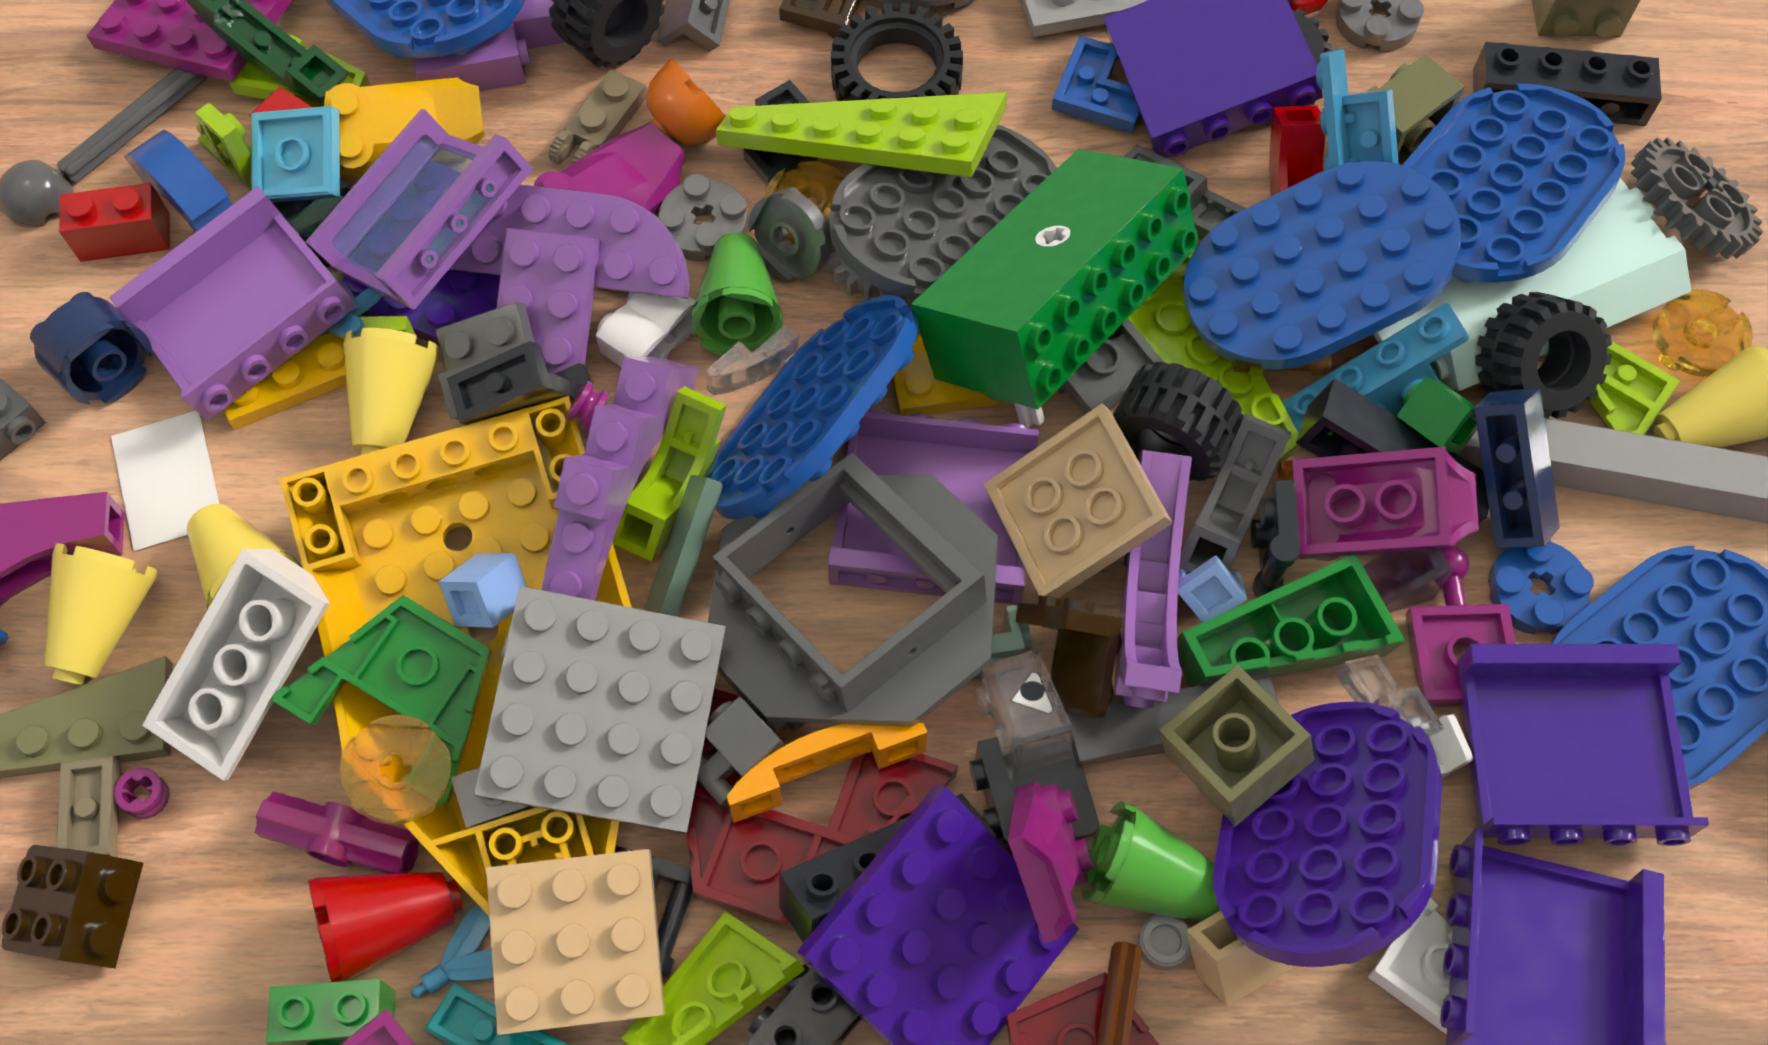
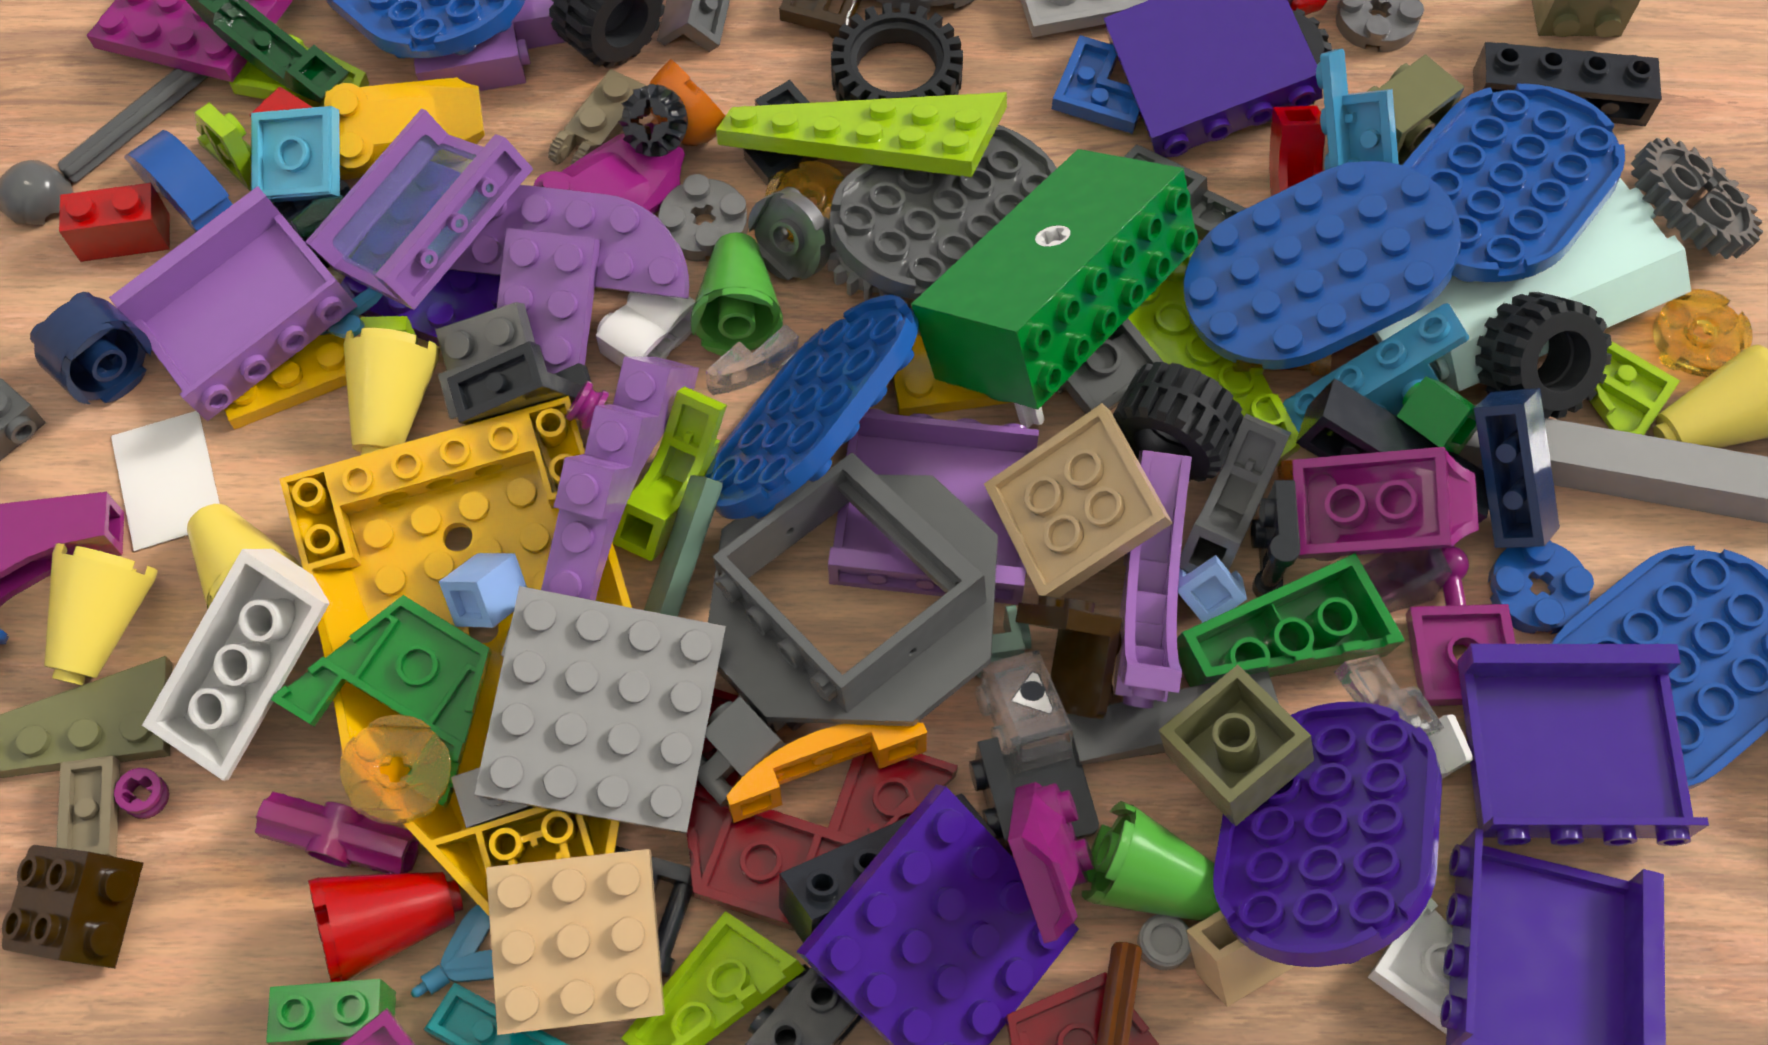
(666, 135): none -> black gear

